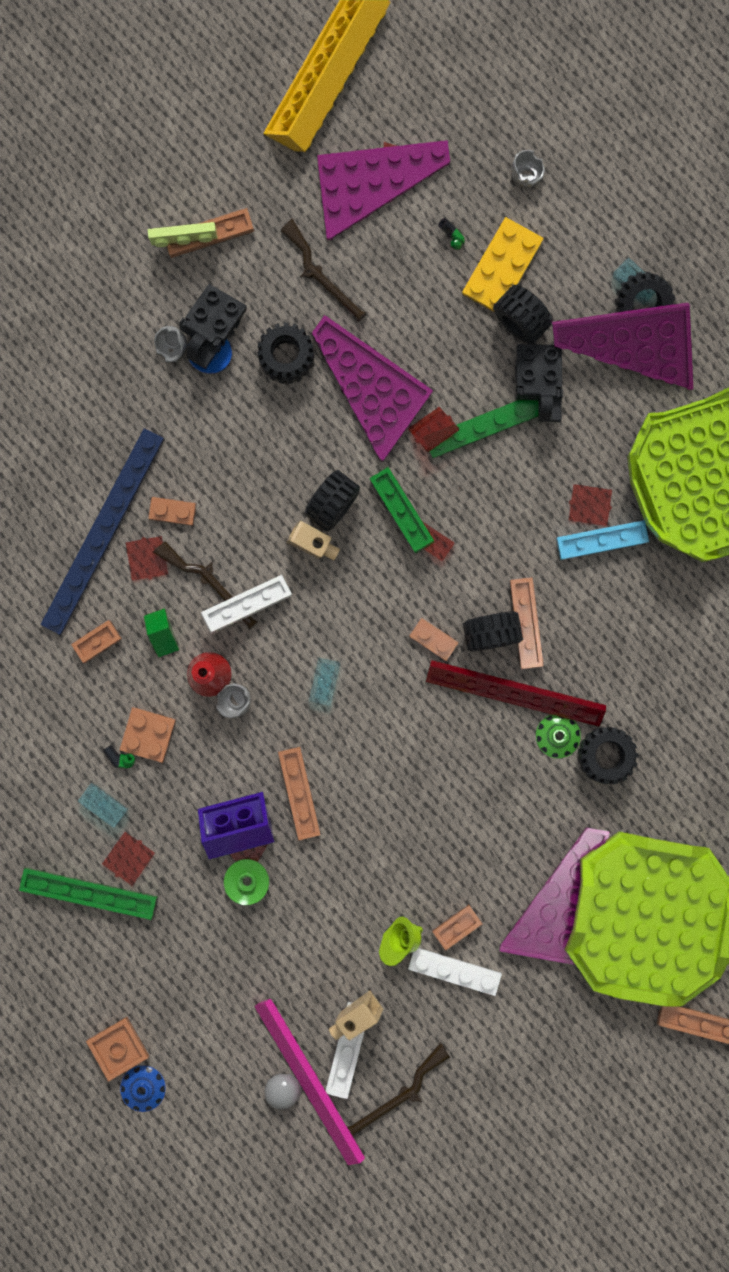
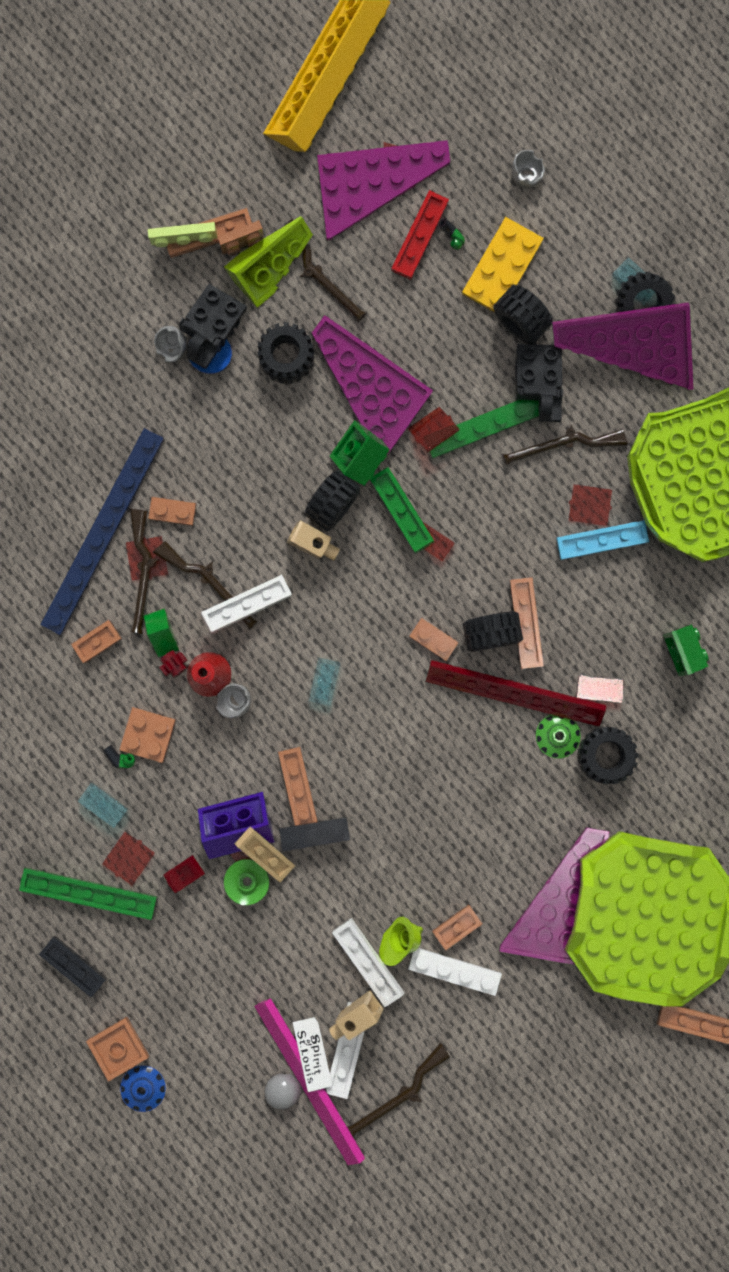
(73, 966): none -> black plate
(138, 520): none -> dark brown piece
(173, 663): none -> dark red gear
(183, 874): none -> dark red bracket
(238, 238): none -> nougat plate
(264, 854): none -> tan plate
(266, 262): none -> lime wedge
(312, 1054): none -> white sticker
(314, 834): none -> black plate
(359, 453): none -> green slope
(368, 962): none -> white plate
(420, 235): none -> red plate
(600, 689): none -> clear red tile
(614, 438): none -> dark brown piece
(686, 650): none -> green slope

